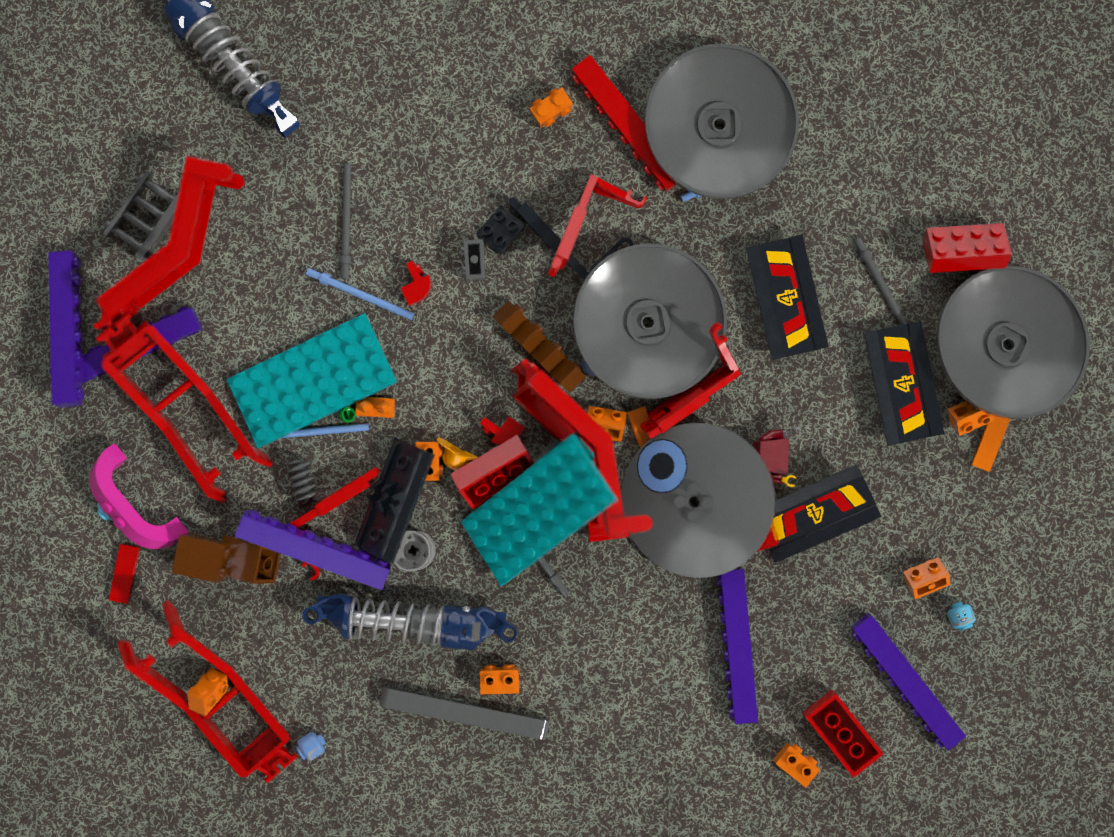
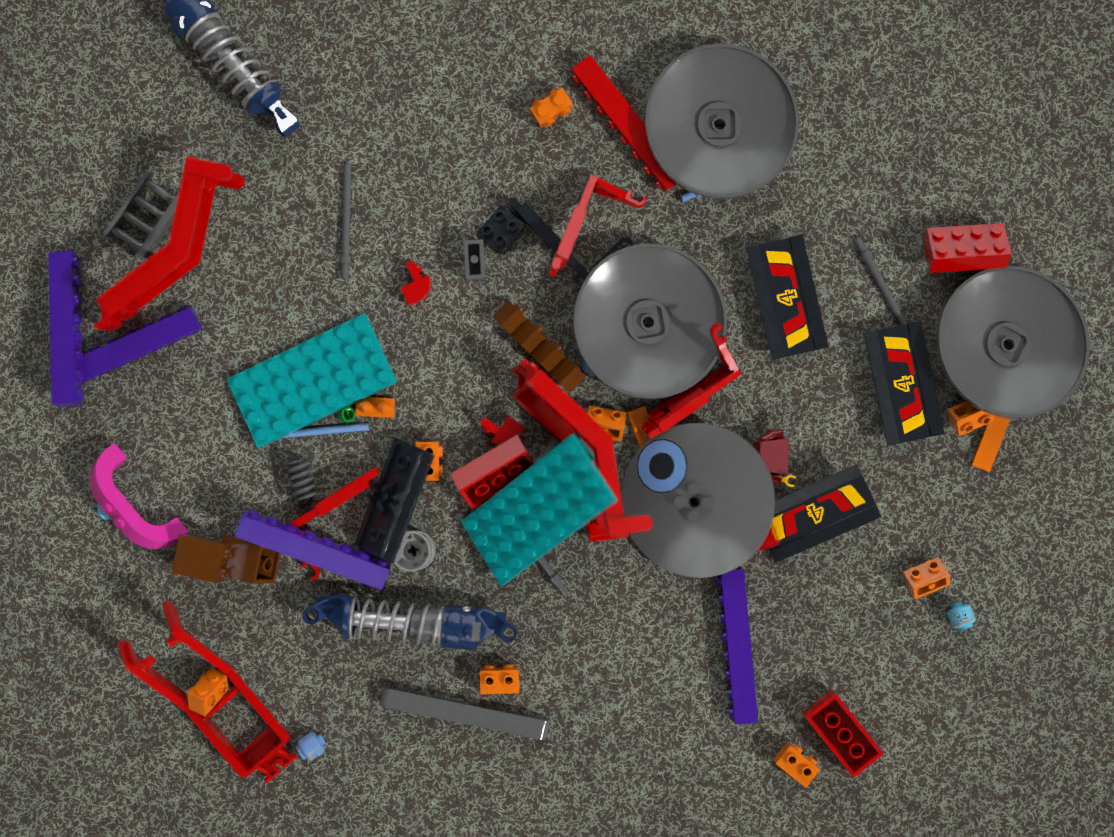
(124, 573): red tile -> none
(129, 345): red piece -> none
(326, 279): medium blue bar -> none
(453, 456): light orange piece -> none
(907, 681): dark purple brick -> none

